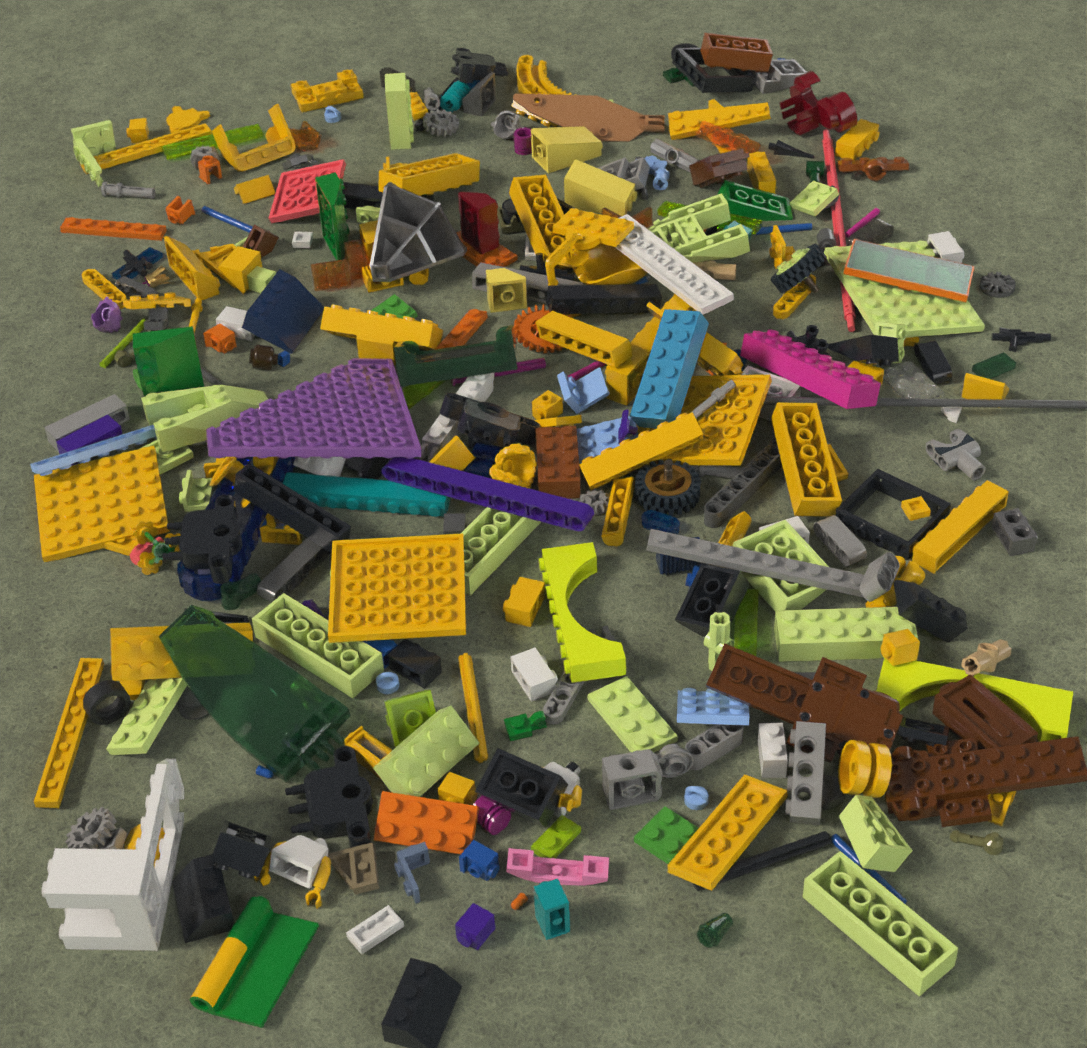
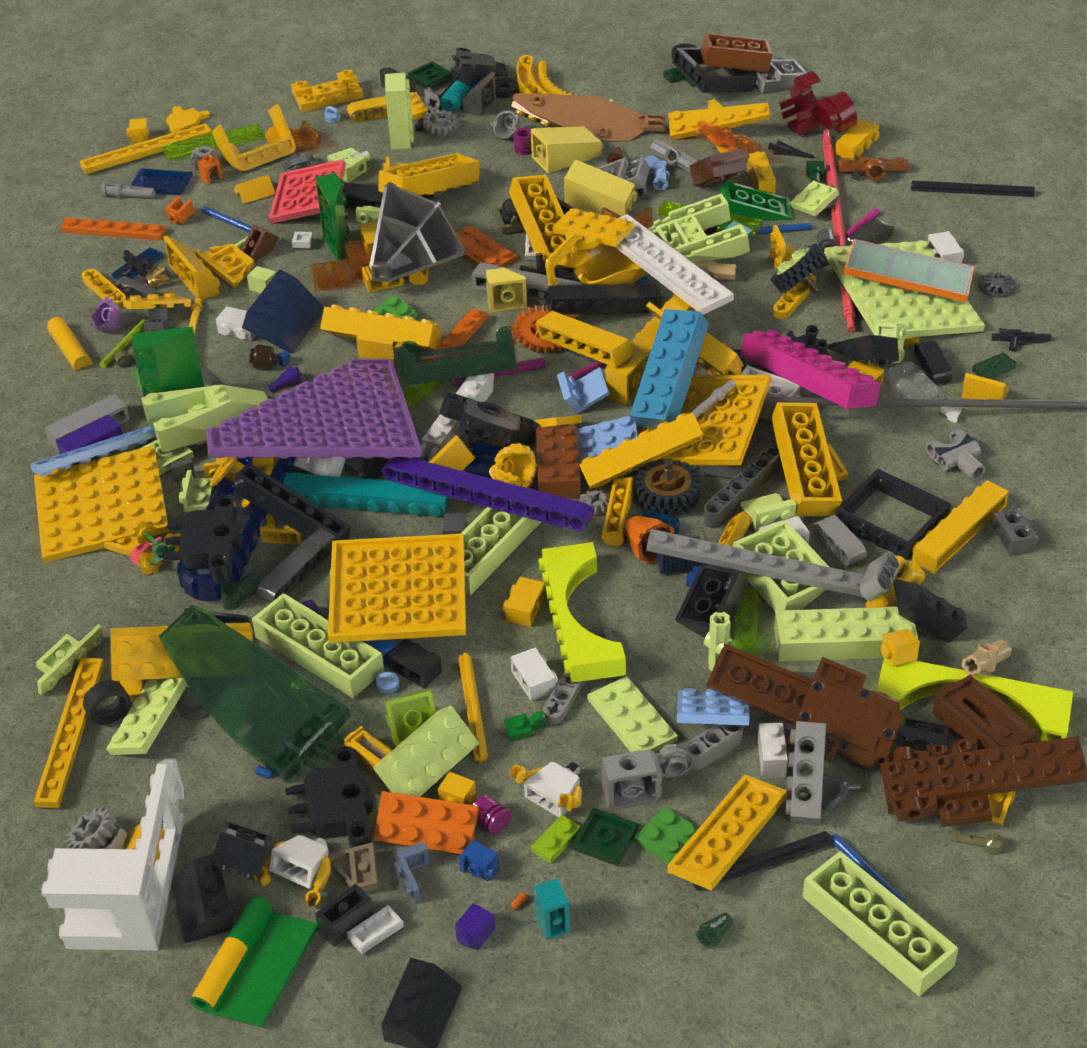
(63, 656): none -> yellowish green bracket
(68, 343): none -> yellow brick
(90, 142): yellowish green bracket -> none
(164, 181): none -> clear blue piece
(180, 469): none -> dark grey tile
(220, 338): orange window -> none
(239, 265): yellow slope -> none
(289, 377): none -> dark purple cone
(344, 914): none -> black brick
(354, 162): none -> yellowish green torso
(363, 109): none -> yellow beam
(430, 75): none -> dark green plate
(479, 221): dark red slope -> none
(507, 92): none -> black tyre
(522, 787): black slope -> none
(547, 406): yellow brick -> none
(569, 872): bright pink slope -> none
(605, 836): none -> dark green plate
(615, 155): none -> reddish brown cone
(625, 428): dark purple piece -> none
(638, 531): none -> orange cone
(696, 797): light blue tile -> none
(768, 510): none -> yellowish green bracket
(864, 769): yellow wheel -> none
(873, 835): yellowish green wedge -> none
(915, 508): yellow plate -> none
(969, 188): none -> black axle

